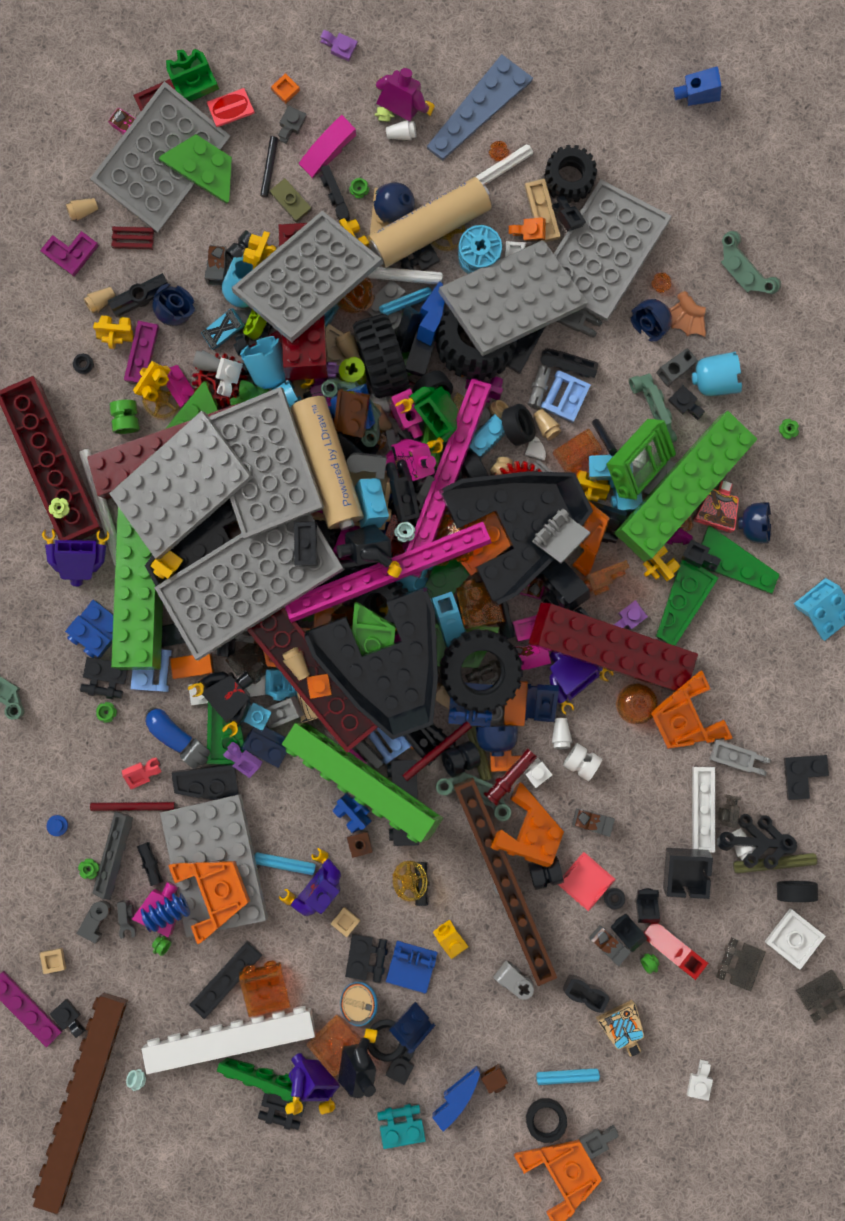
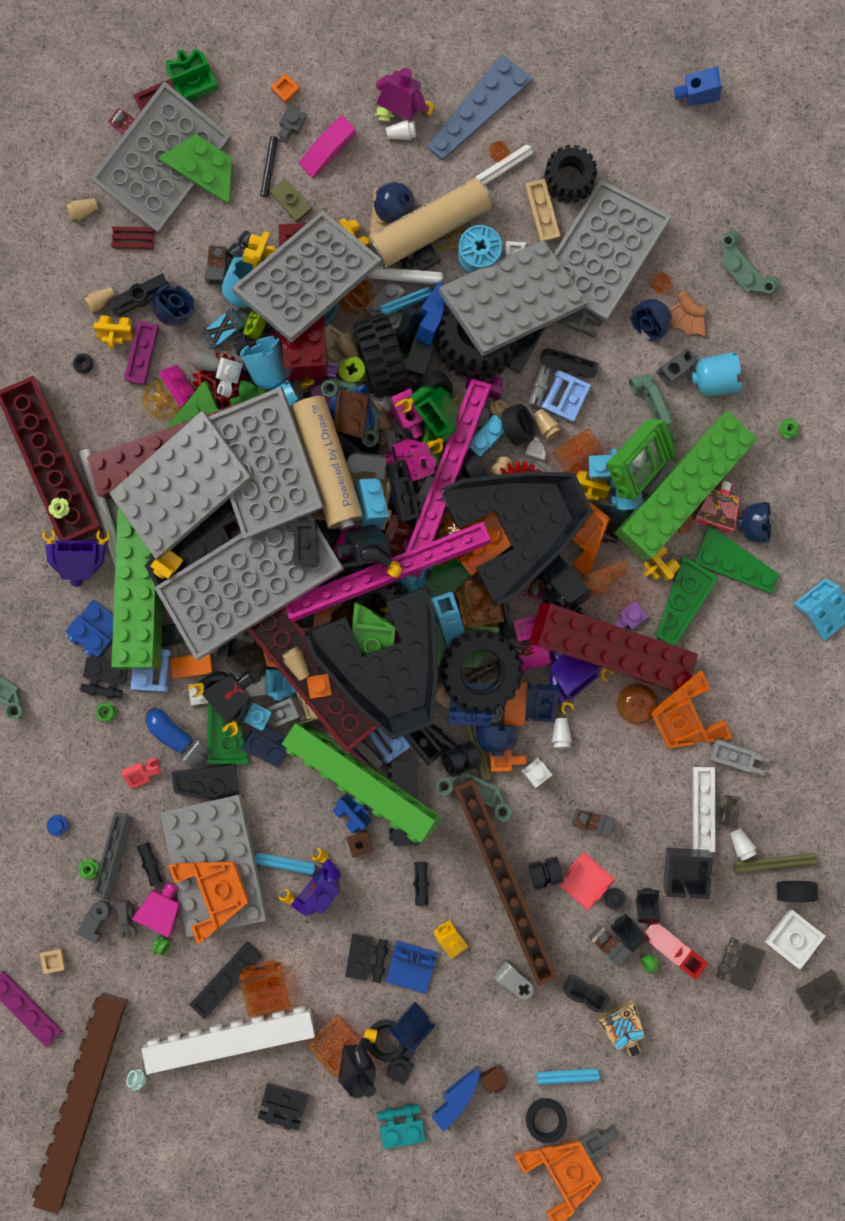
(66, 1016): black plate -> none
(71, 257): magenta plate -> none
(124, 416): bright green wheel -> none
(133, 806): dark red bar -> none
(151, 380): yellow hips -> none
(165, 913): blue piece -> none
(230, 107): piece -> none
(244, 762): medium lavender plate -> none
(262, 1077): green wing -> none
(311, 1083): dark purple torso -> none
(335, 195): black hinge -> none
(341, 46): medium lavender plate -> none
(345, 921): tan plate -> none
(358, 1003): piece -> none
(359, 182): bright green plate -> none
(405, 526): light aqua plate -> none
(409, 881): clear yellow wheel -> none
(437, 751): dark red bar -> none
(504, 784): dark red pin -> none
(532, 230): orange plate -> none
(538, 835): orange wing -> none
(560, 536): light grey hinge -> none
(569, 216): black plate -> none
(581, 761): white wheel -> none
(604, 437): black bar -> none
(680, 536): magenta tile -> none
(684, 401): black plate -> none
(698, 554): black plate -> none
(699, 1083): white plate -> none
(760, 841): black plant -> none
(797, 773): black plate -> none

